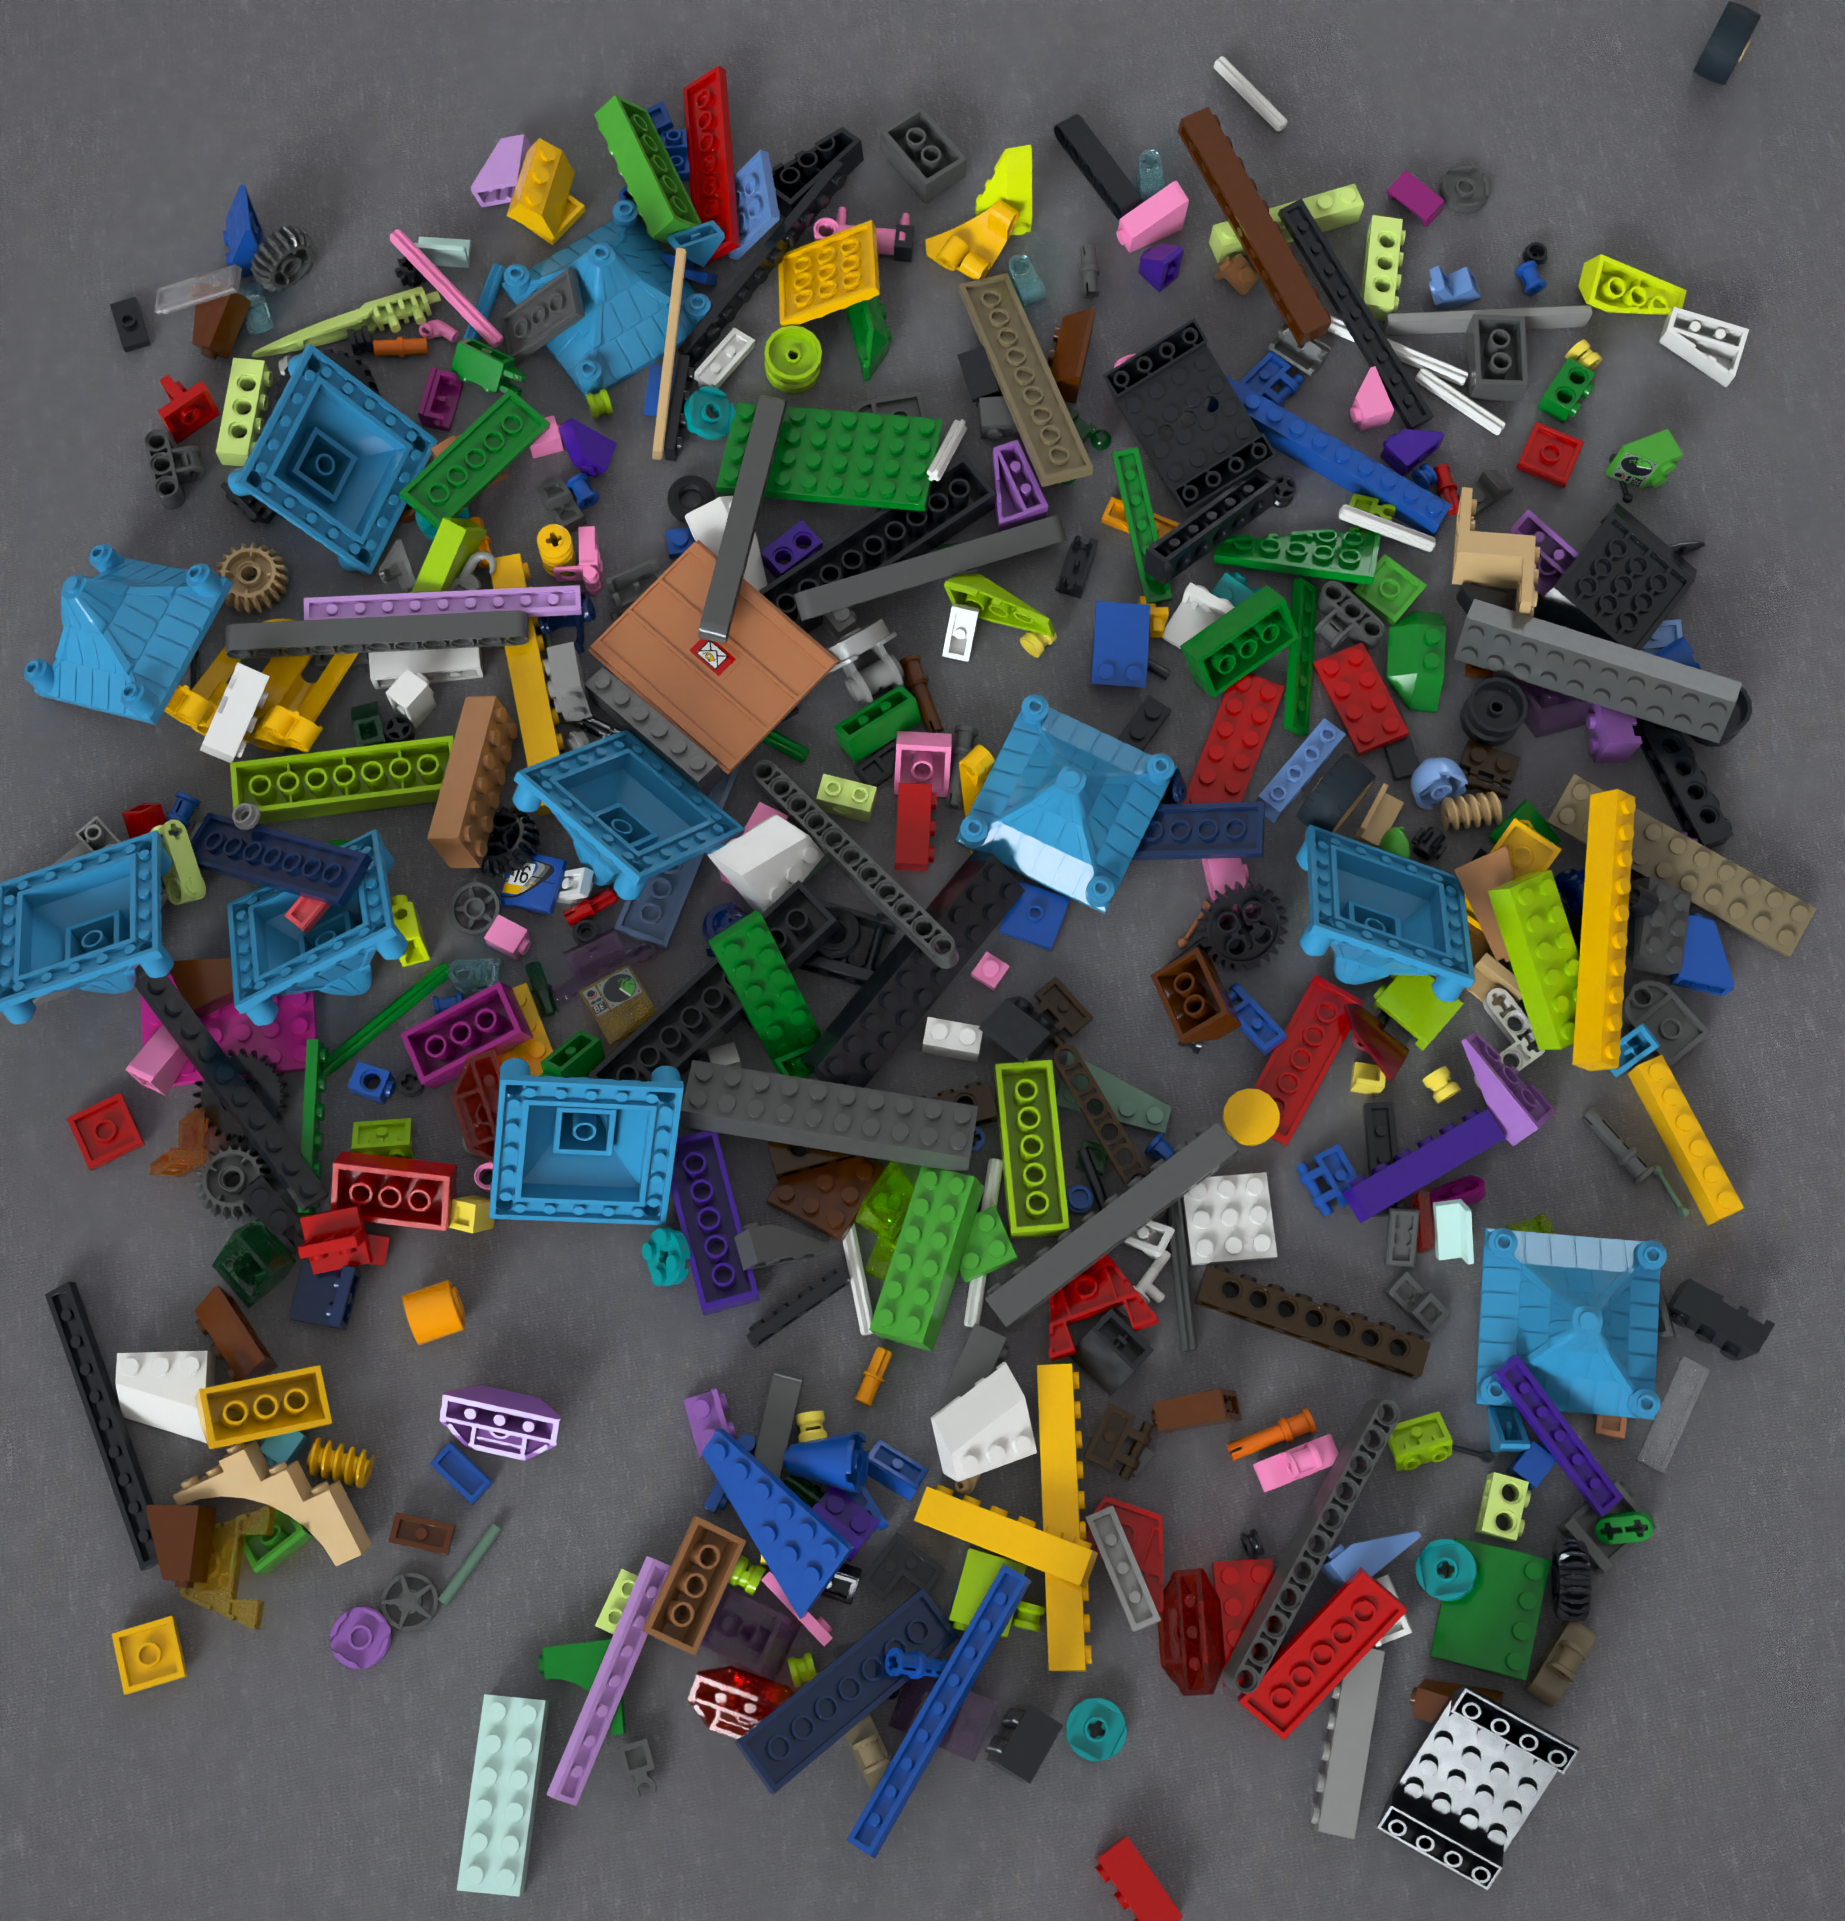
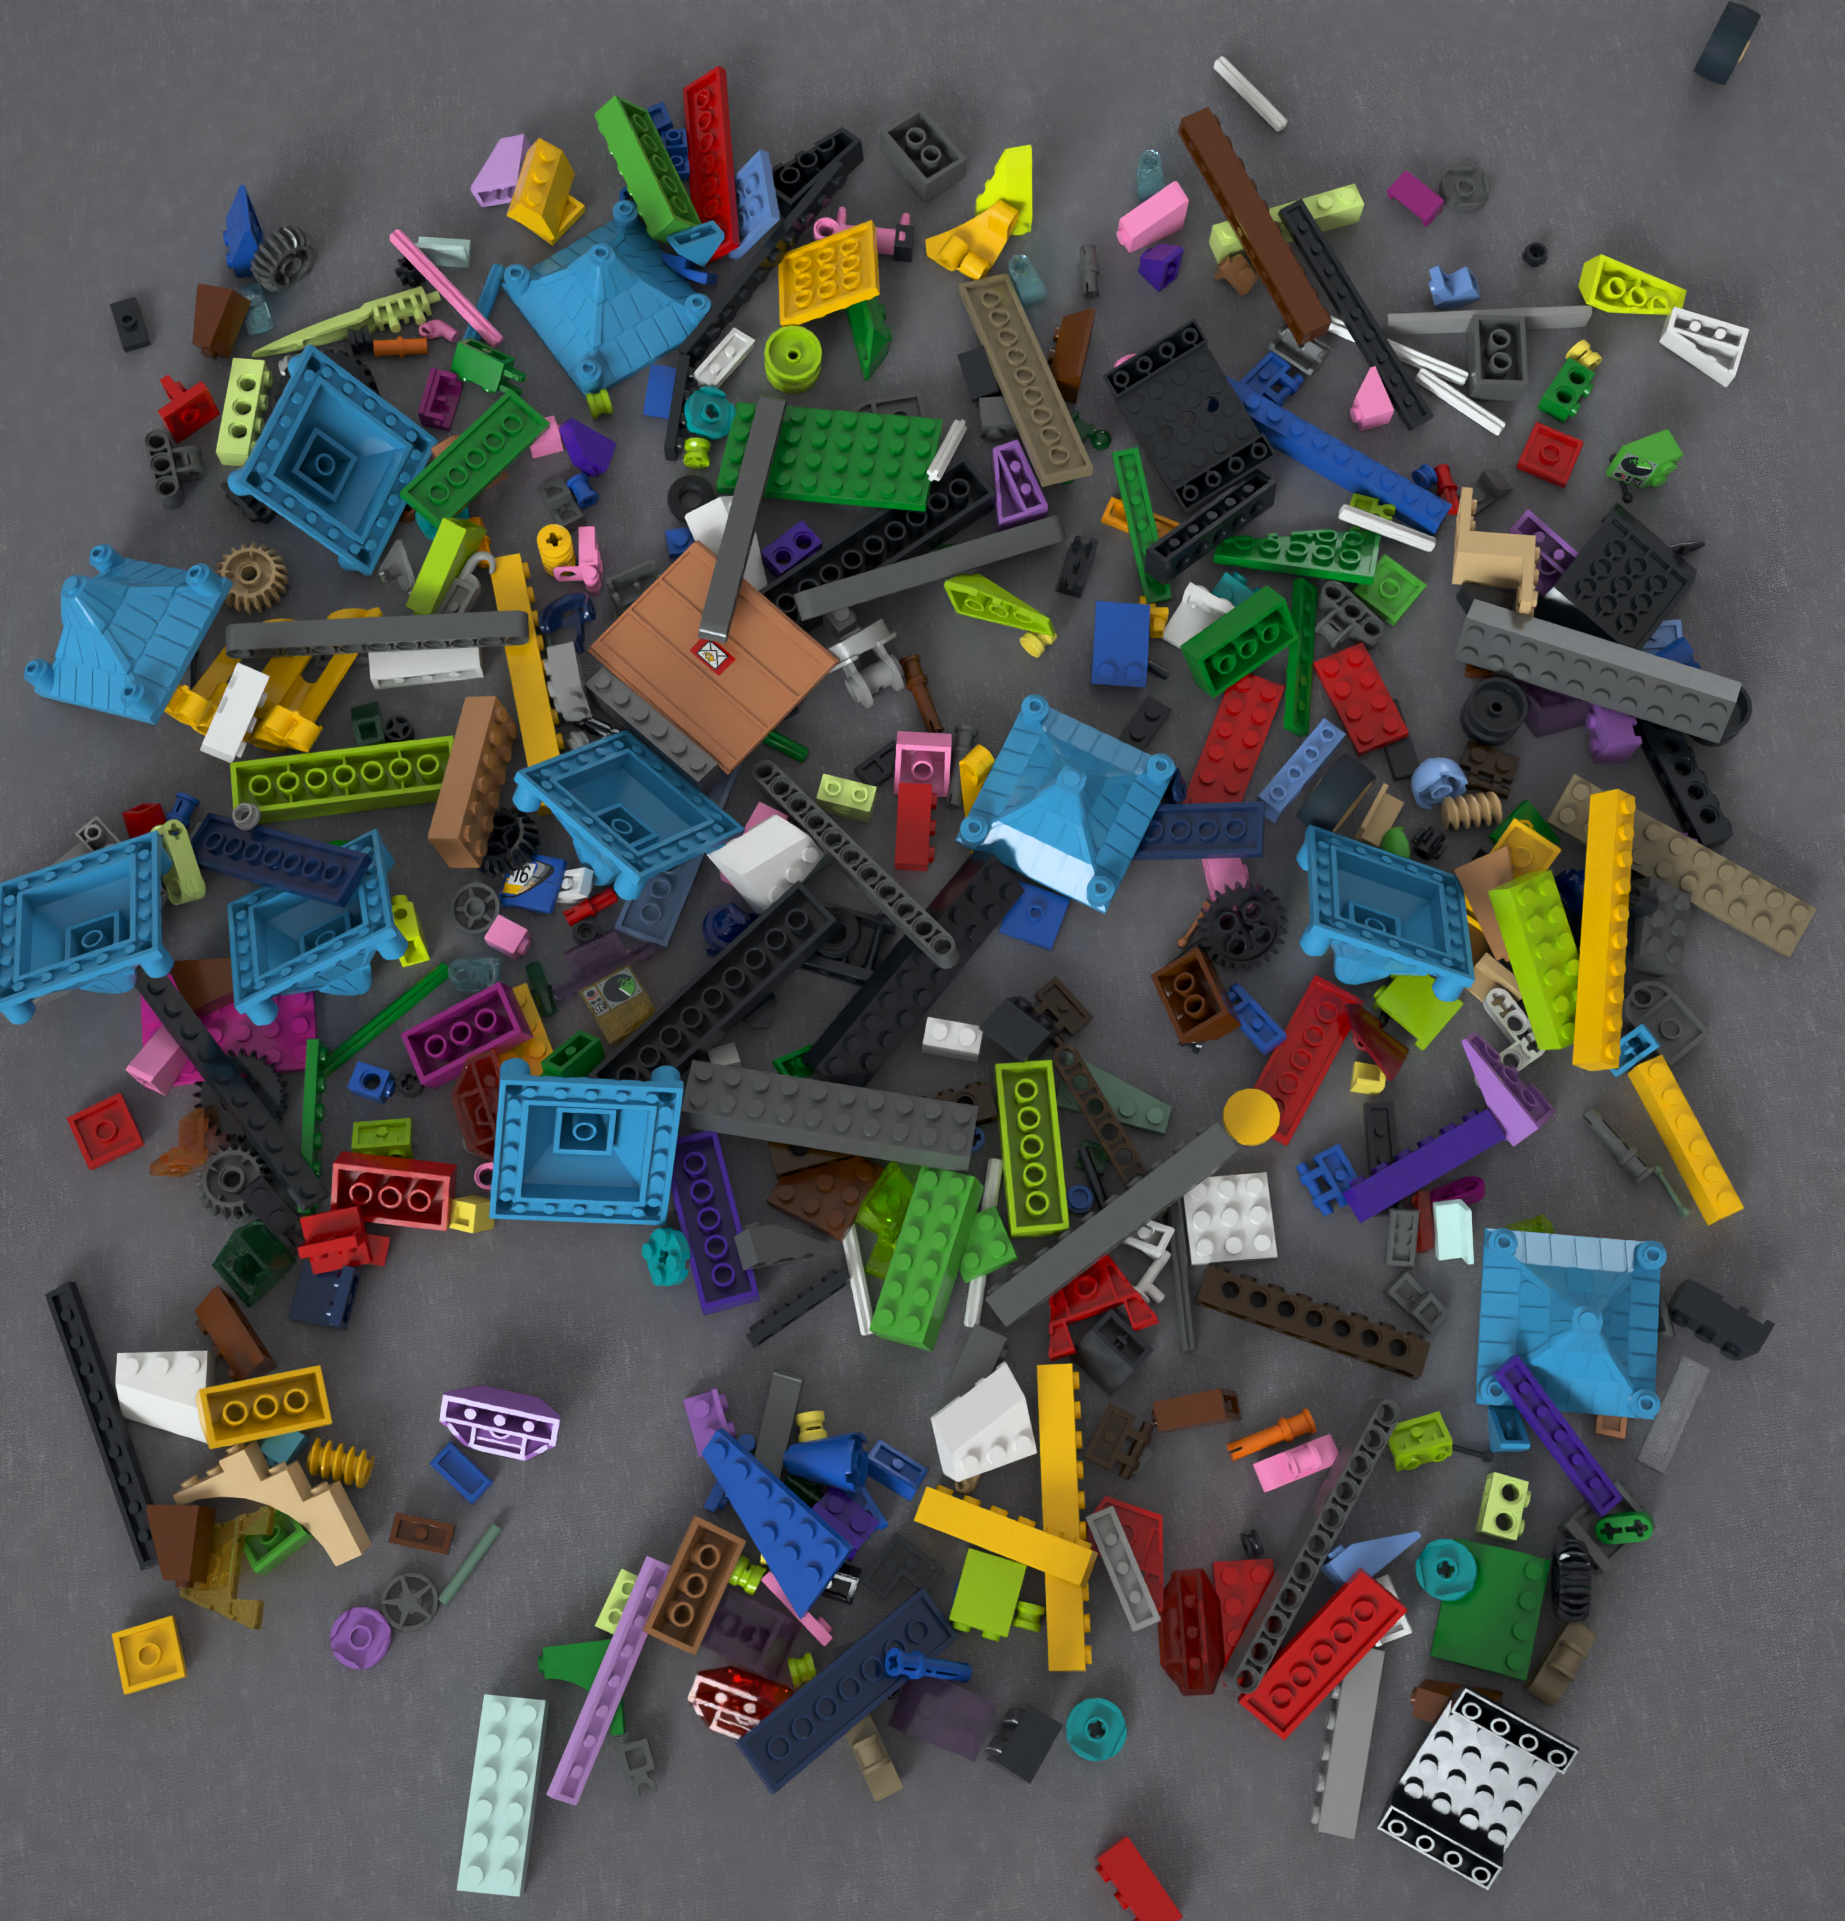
(198, 290): clear tile -> none
(306, 913): coral tile -> none
(411, 697): white brick -> none
(434, 1312): light orange piece -> none
(446, 1002): blue bush -> none
(532, 600): lavender plate -> none
(543, 316): dark grey tile -> none
(669, 354): tan tile -> none
(697, 453): none -> lime wheel
(765, 986): green plate -> none
(873, 1376): light orange axle -> none
(877, 723): green brick -> none
(938, 1711): blue plate -> none
(960, 632): white slope -> none
(990, 971): bright pink plate -> none
(1097, 166): black beam -> none
(1160, 1148): blue bush -> none
(1284, 485): black wheel -> none
(1380, 233): yellowish green brick -> none
(1409, 449): dark purple slope -> none
(1417, 660): green wedge -> none
(1441, 1084): light yellow wheel -> none
(1530, 277): blue bush -> none
(1532, 1464): blue brick -> none
(1704, 959): blue slope -> none

